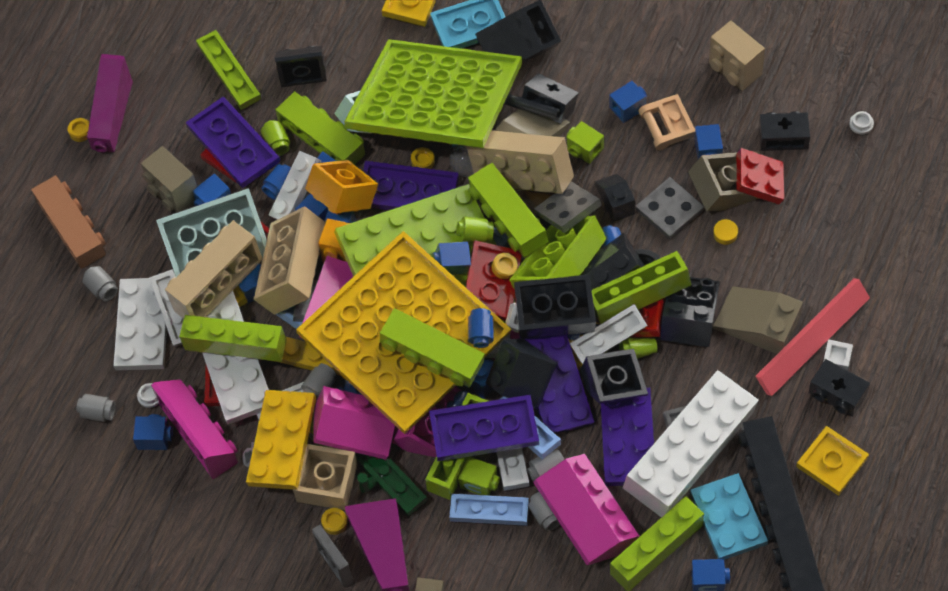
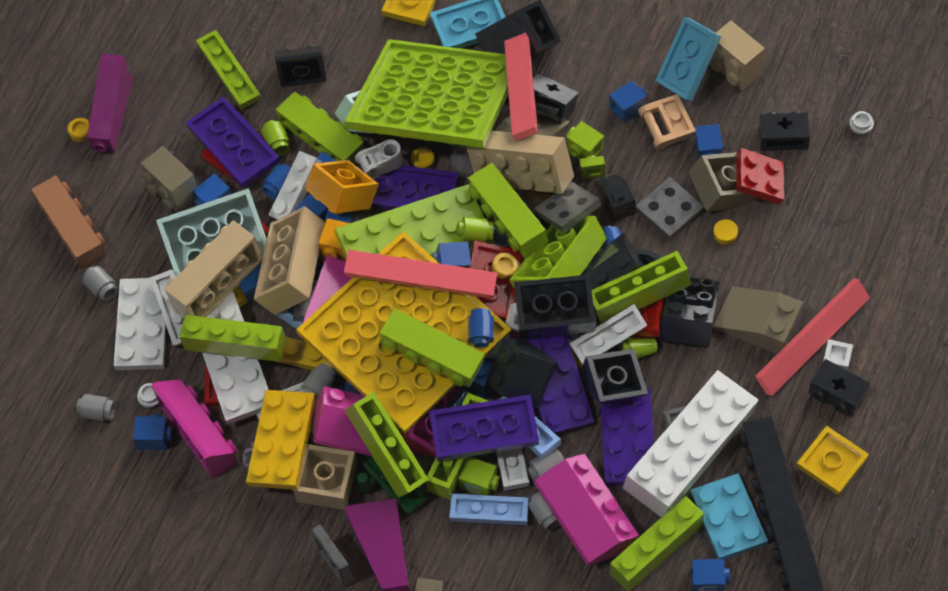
(334, 521): yellow tile -> none
(379, 158): none -> white piece
(386, 444): none -> lime brick
(420, 274): none -> coral tile
(520, 87): none -> coral tile
(592, 167): none -> lime plate
(688, 58): none -> medium azure plate

